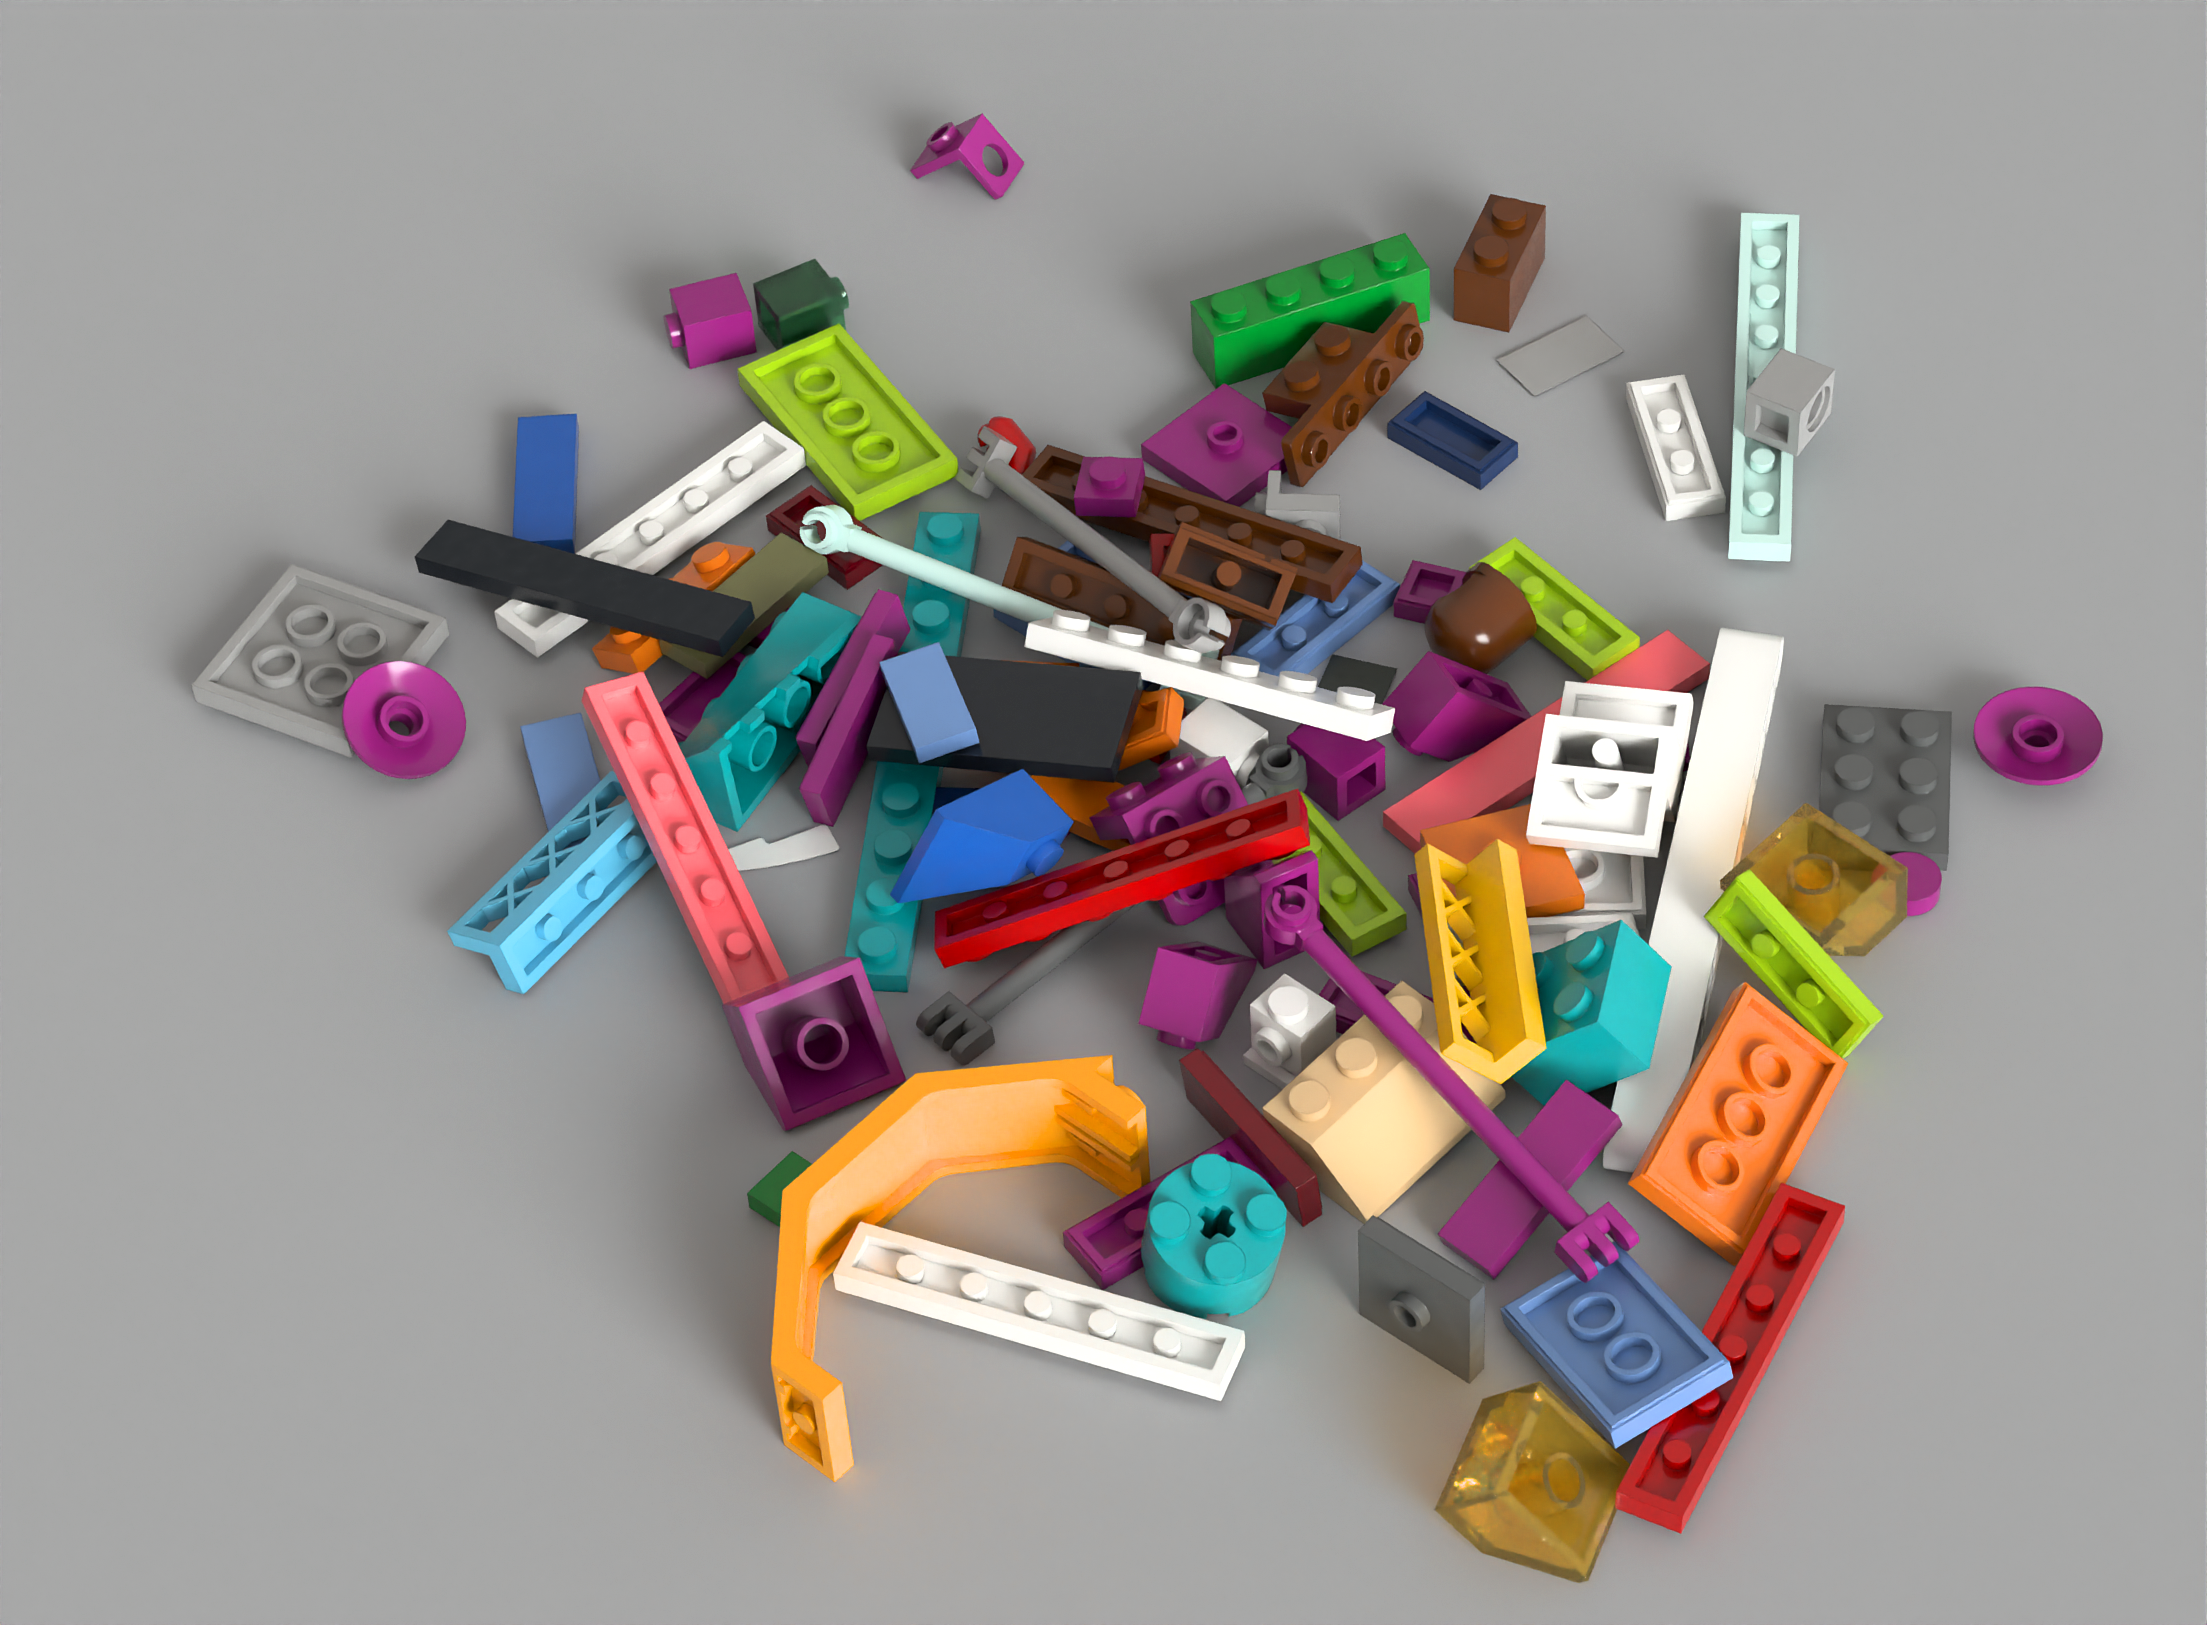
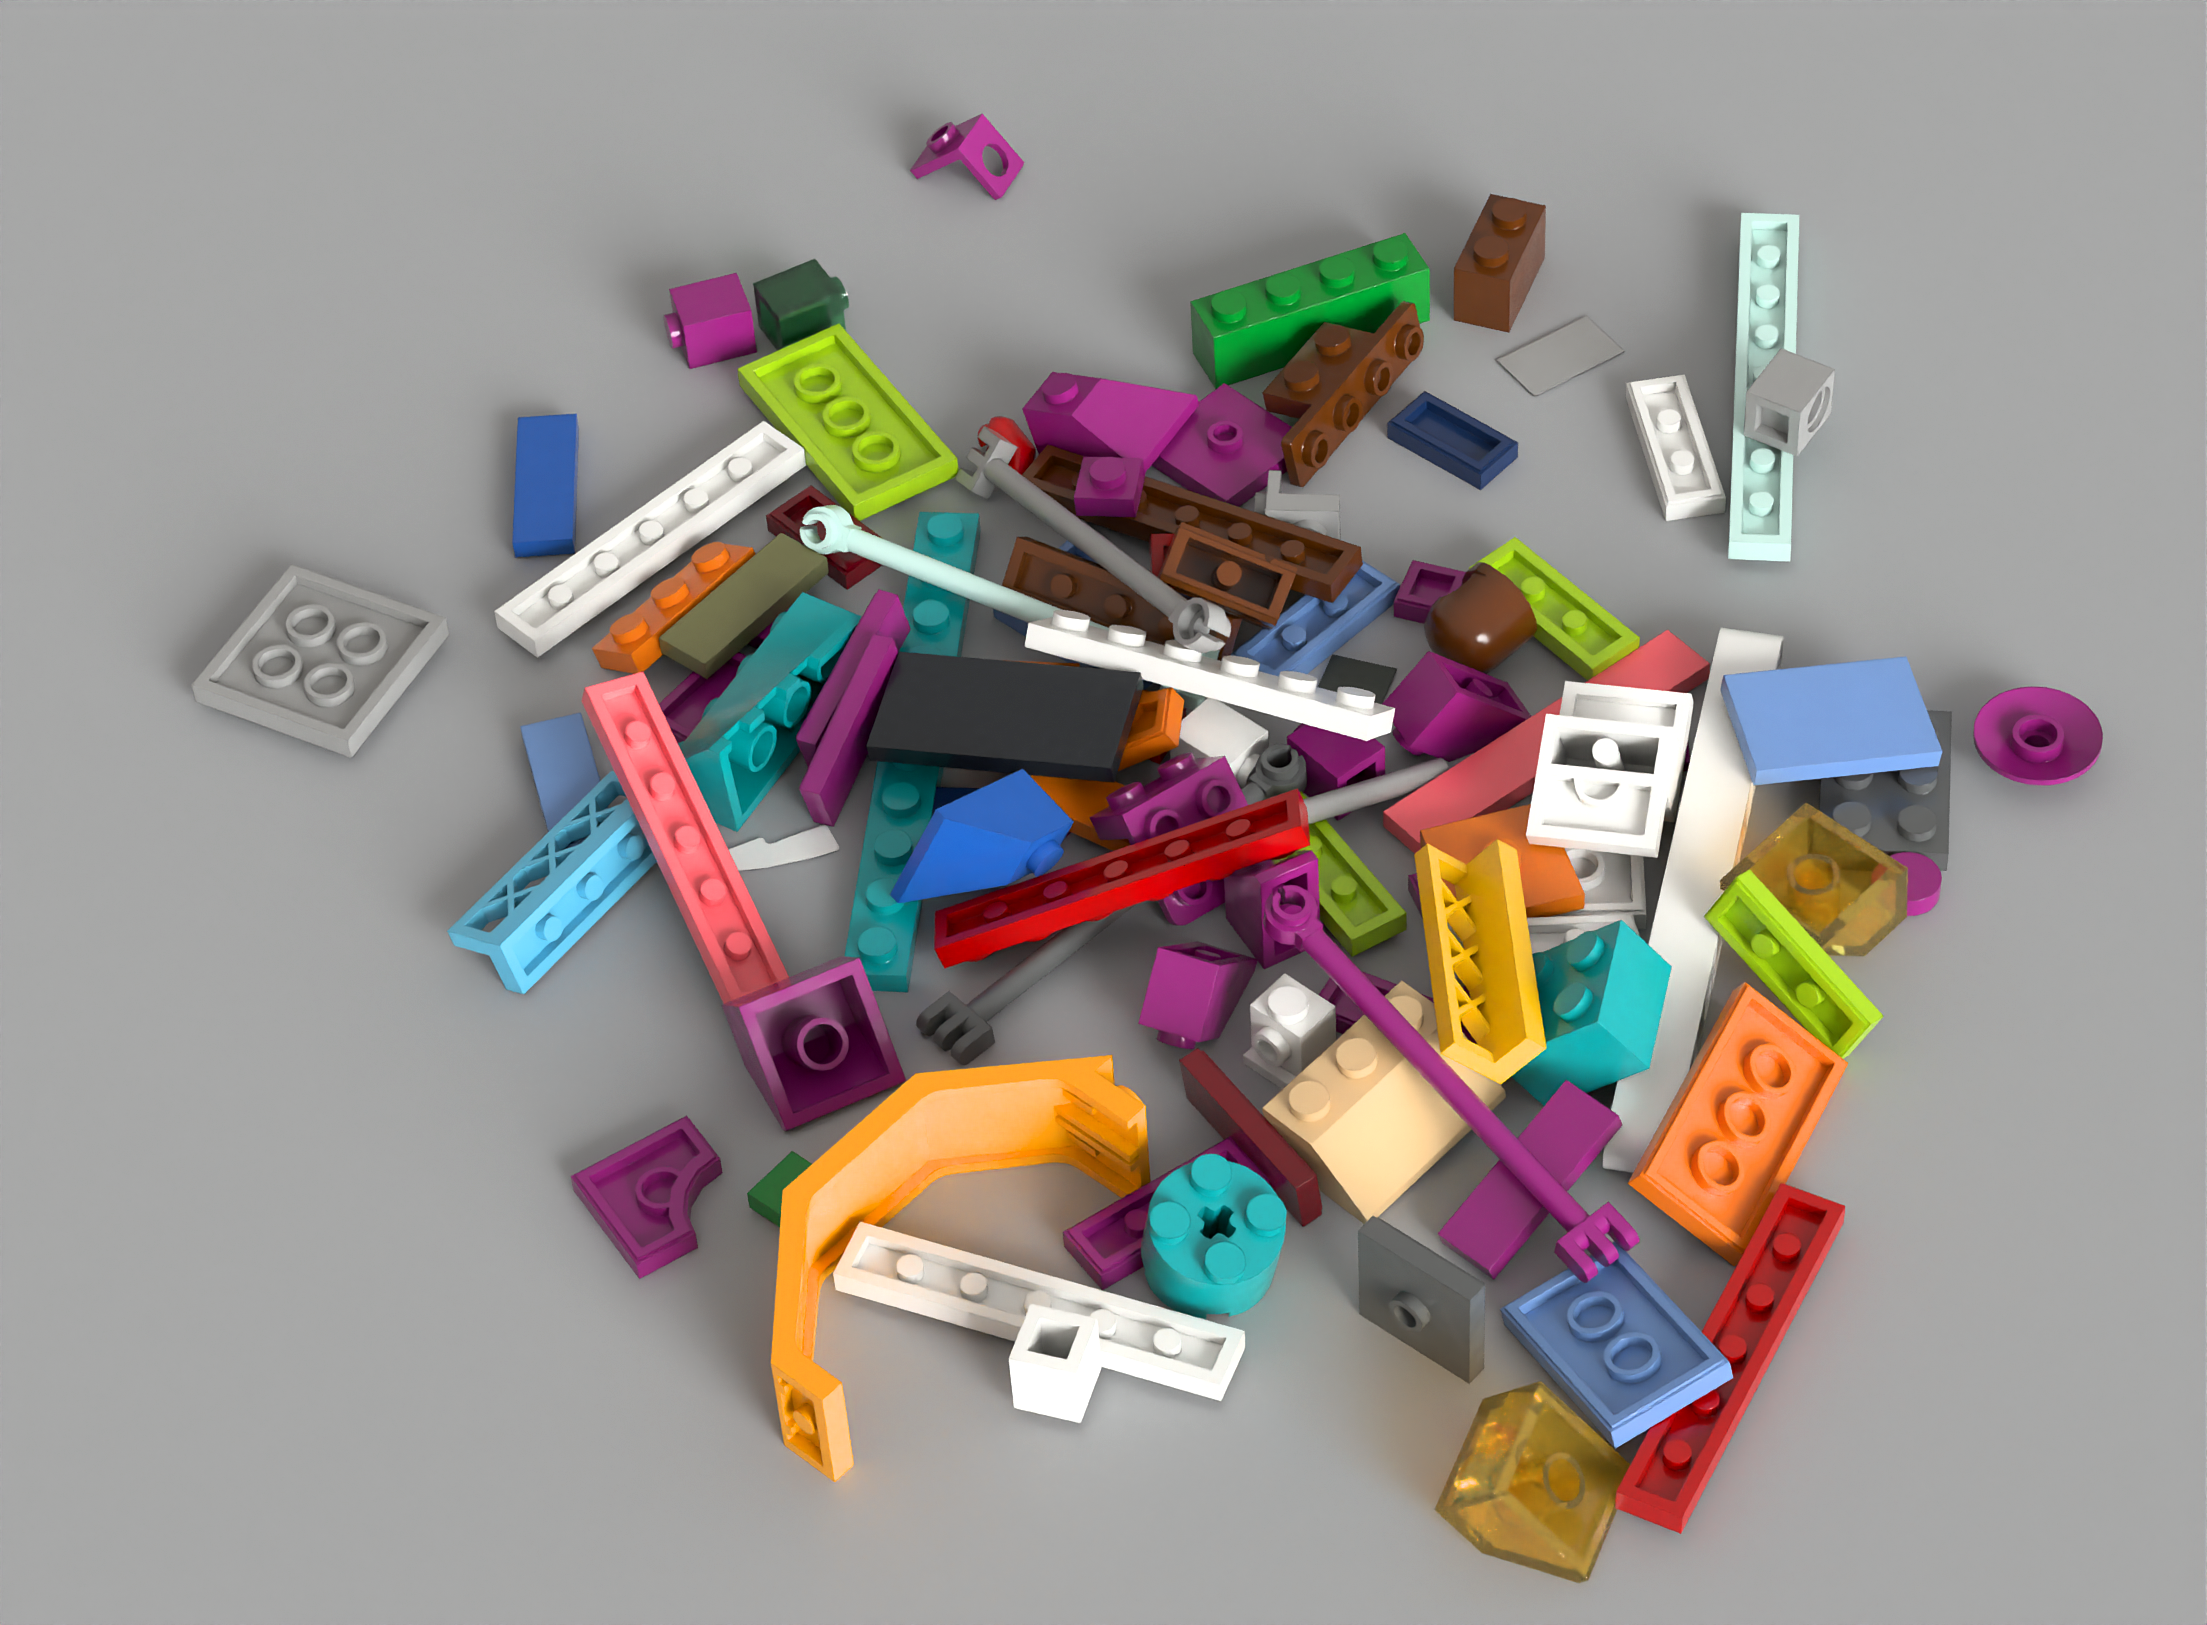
(418, 700): magenta dish -> none
(585, 588): black tile -> none
(648, 1192): none -> magenta tile
(929, 702): medium blue tile -> none
(1055, 1363): none -> white brick
(1106, 417): none -> magenta slope
(1373, 790): none -> light grey bar
(1830, 720): none -> medium blue tile

